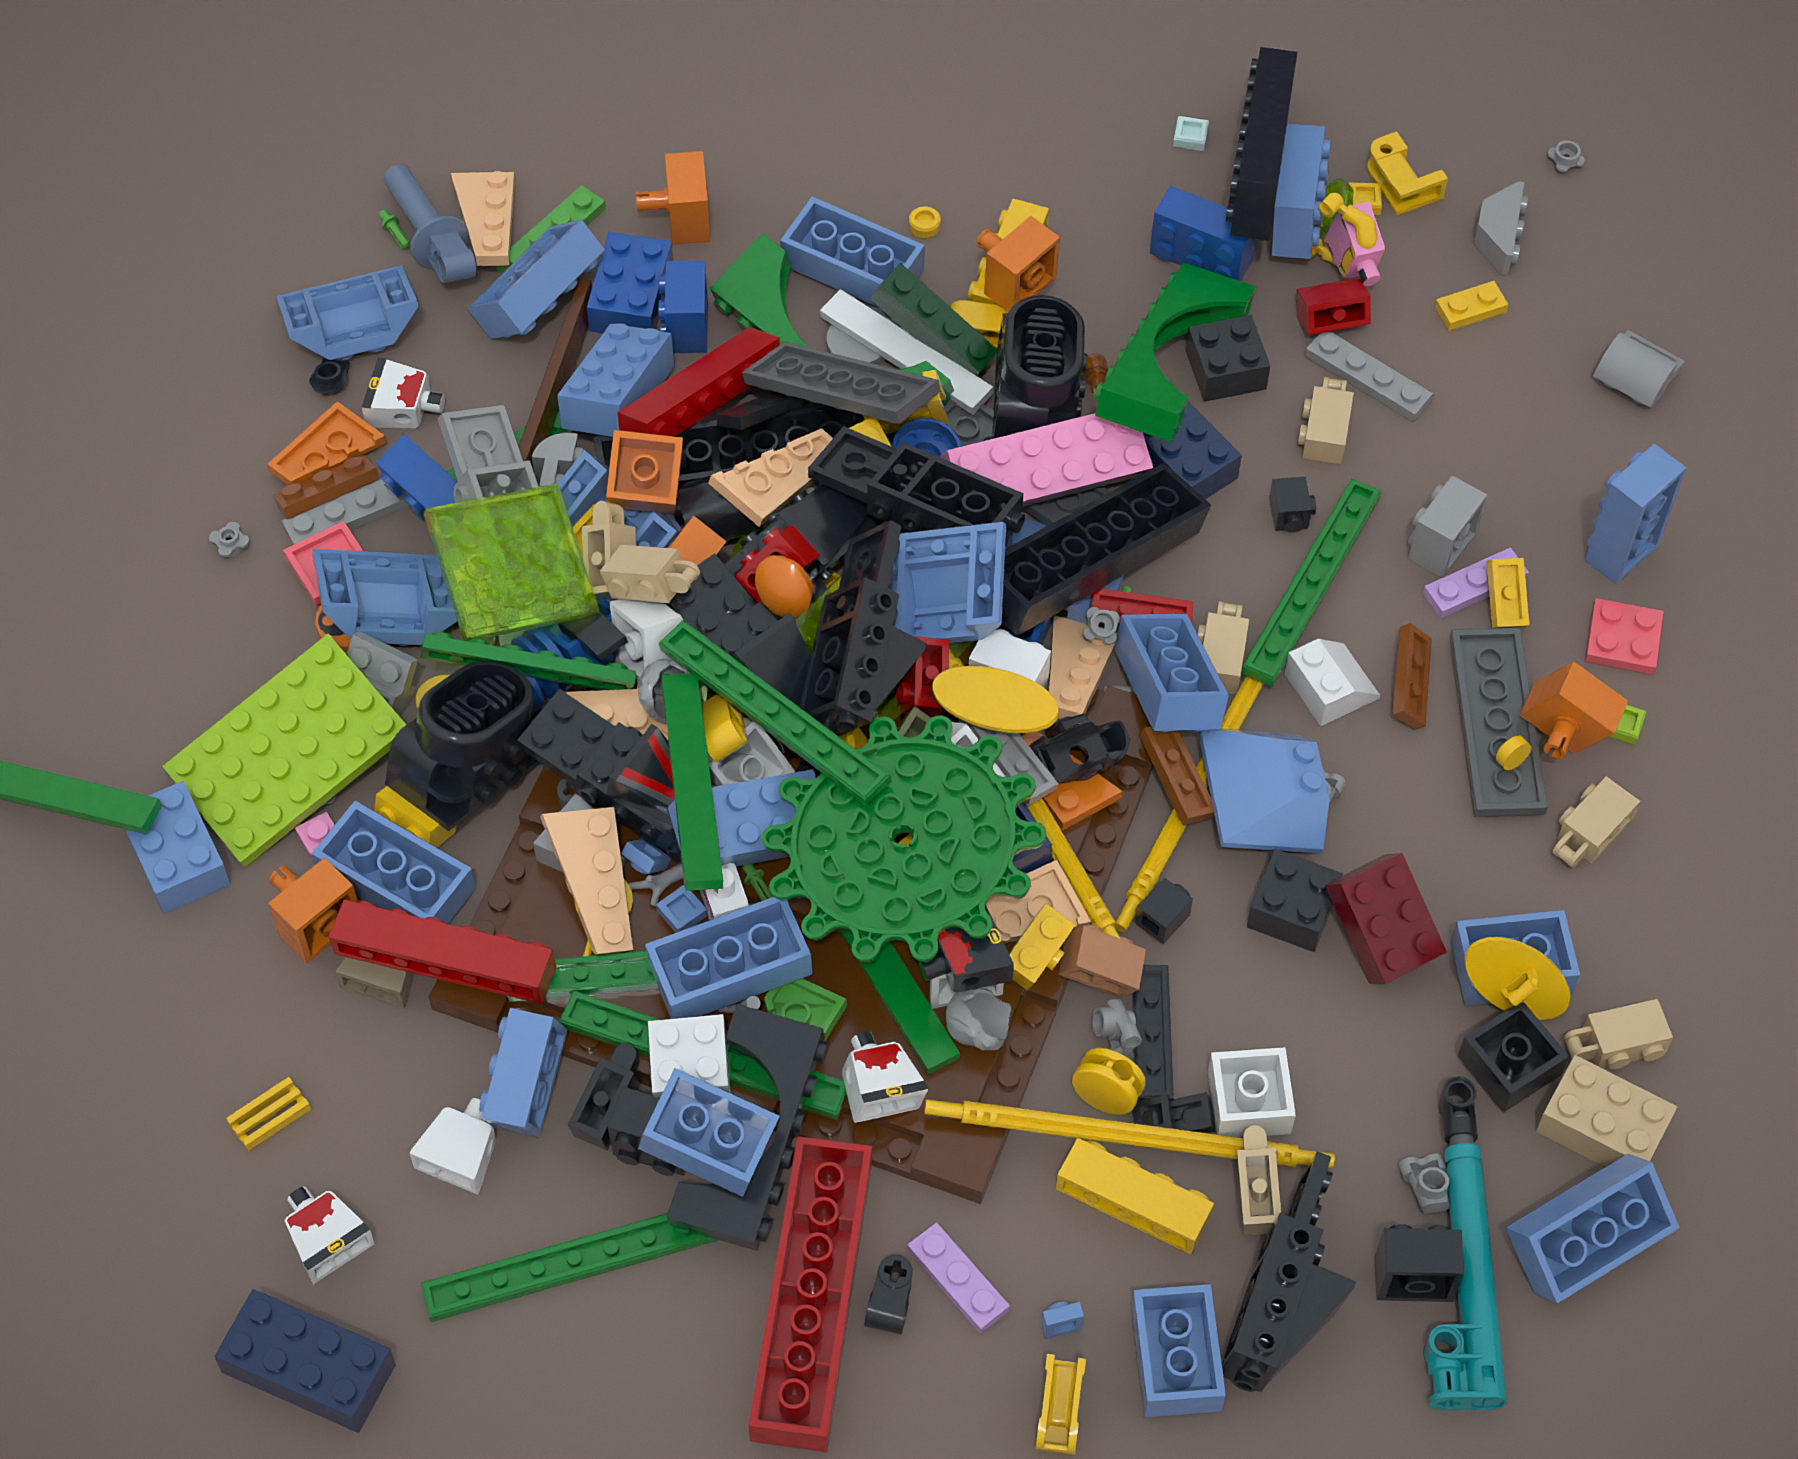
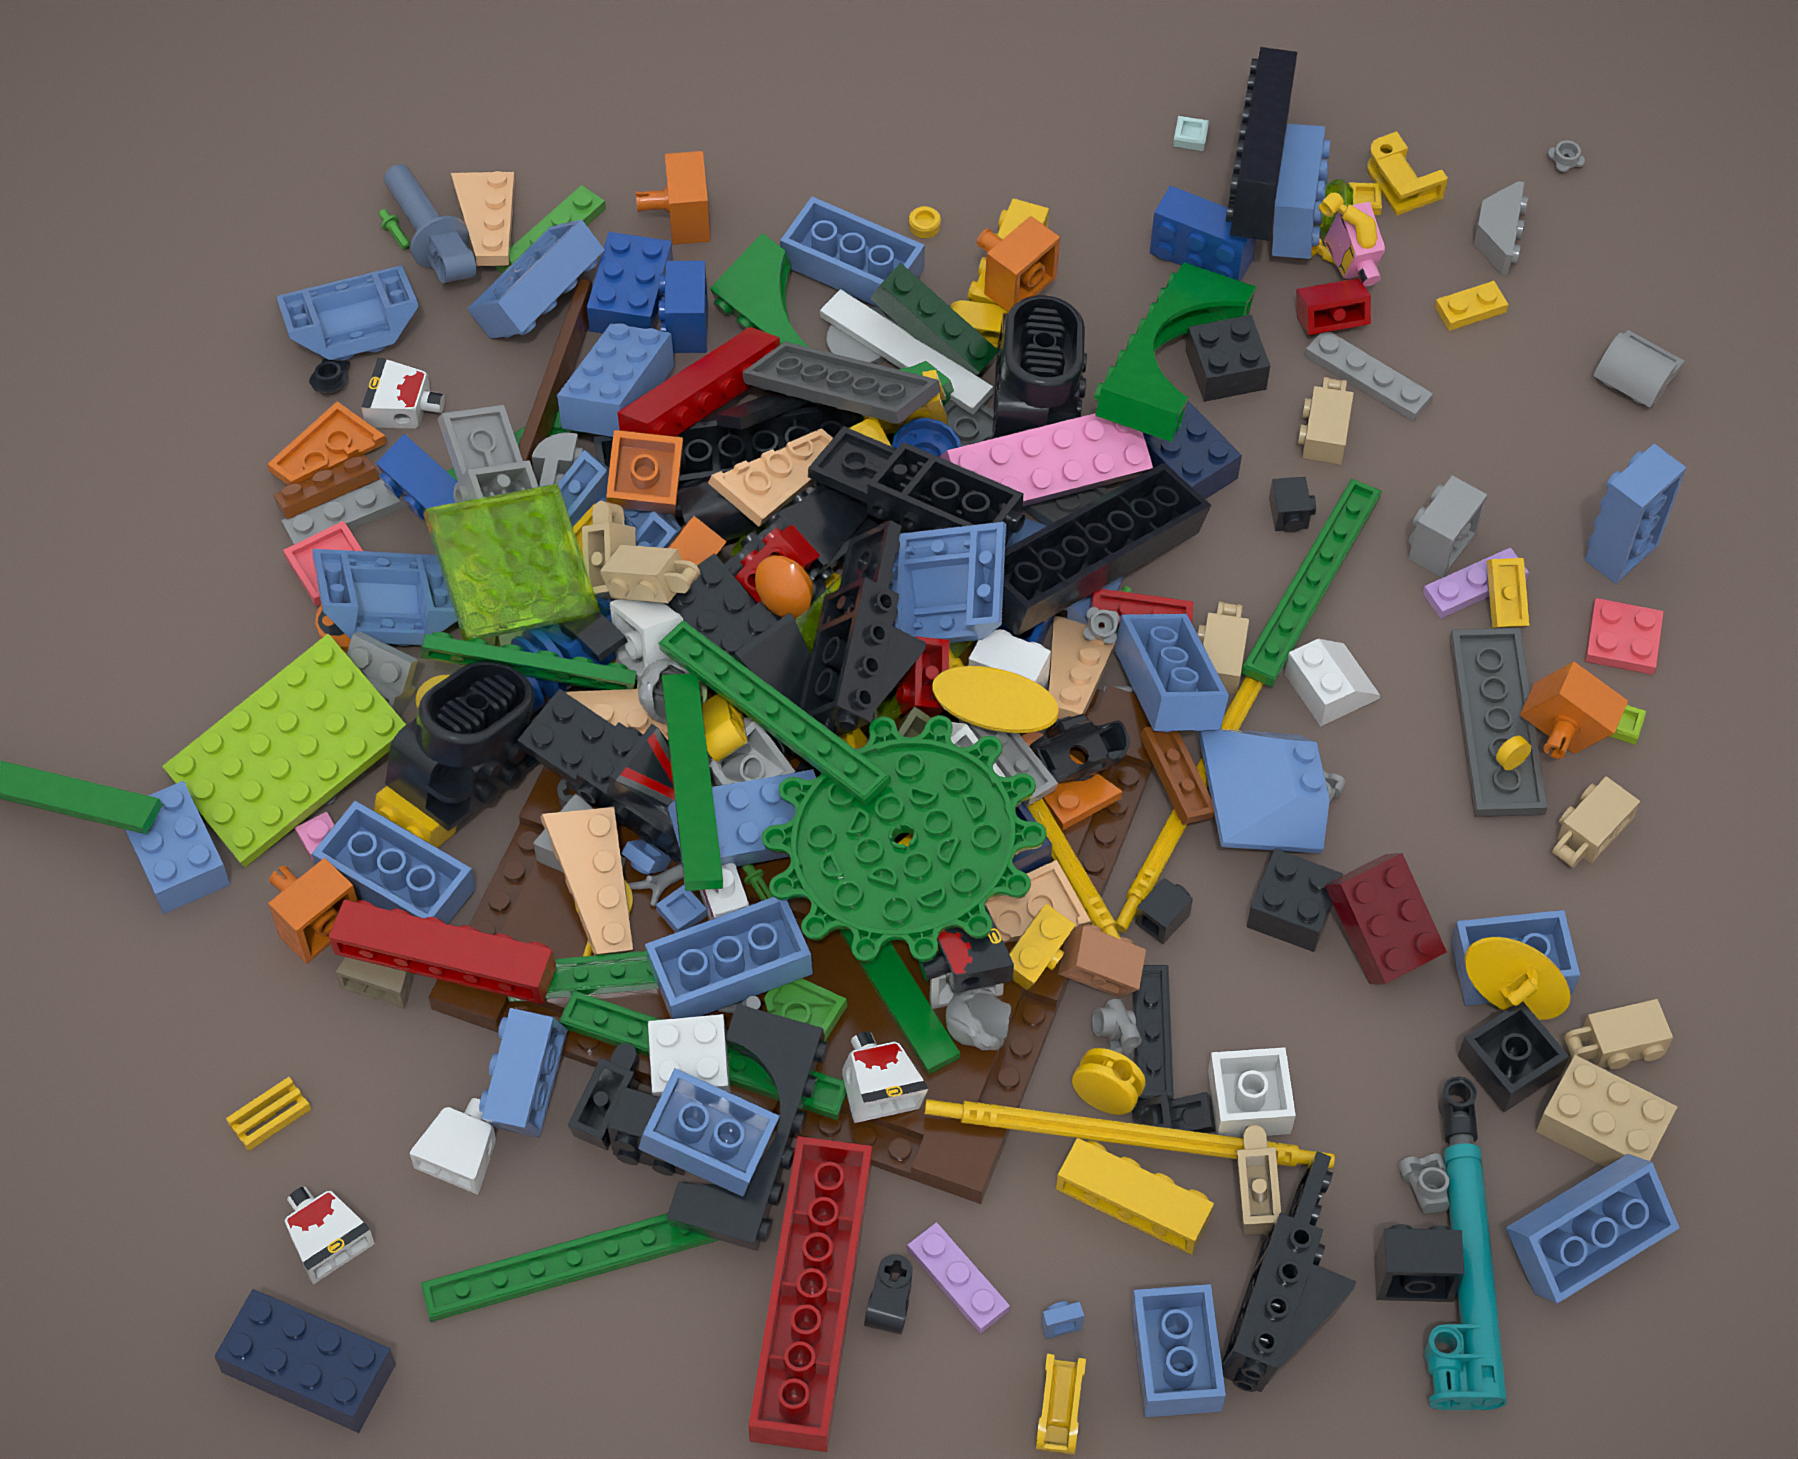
(231, 547): light grey plate -> none
(1095, 370): clear orange cylinder -> none
(1412, 676): dark orange plate -> none

